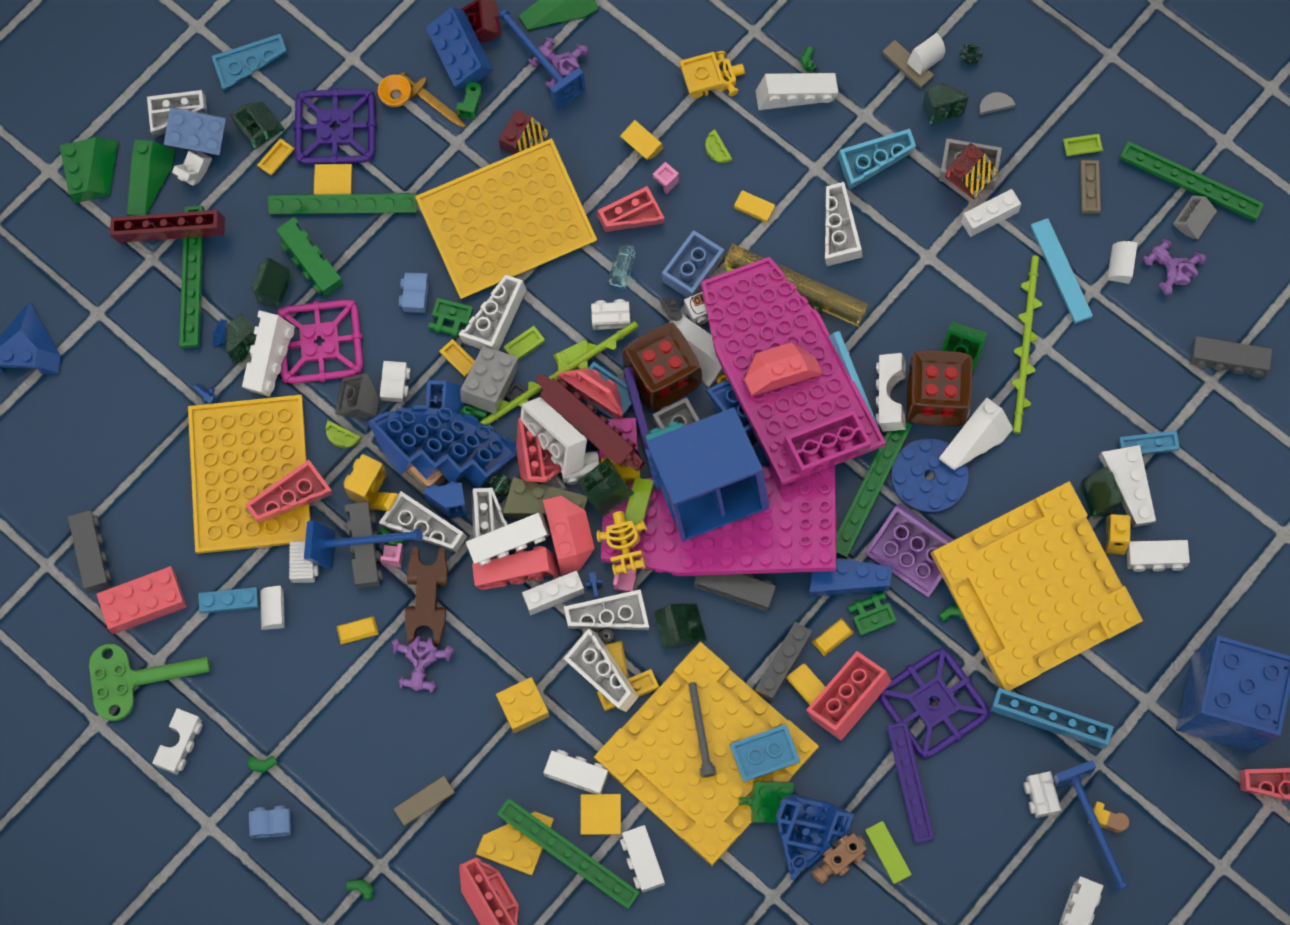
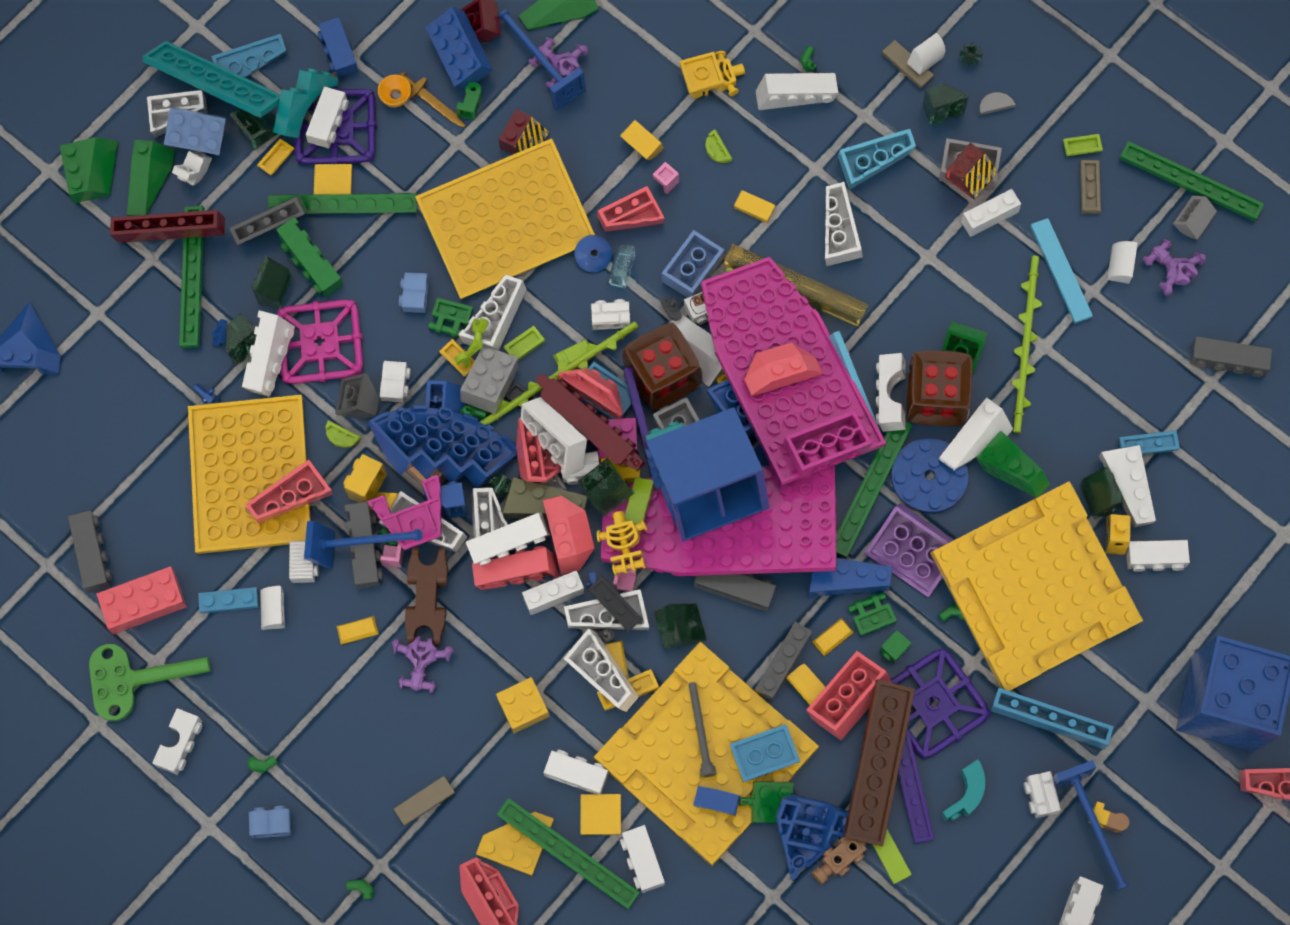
(212, 79): none -> teal plate
(268, 219): none -> dark grey brick
(296, 101): none -> teal arch
(327, 117): none -> white brick
(337, 47): none -> blue brick
(420, 516): none -> dark pink wing
(479, 327): none -> lime piece
(584, 257): none -> blue dish
(615, 604): none -> black tile
(716, 800): none -> blue slope
(879, 763): none -> reddish brown plate
(894, 647): none -> green brick
(974, 790): none -> teal arch
(1010, 464): none -> green wedge

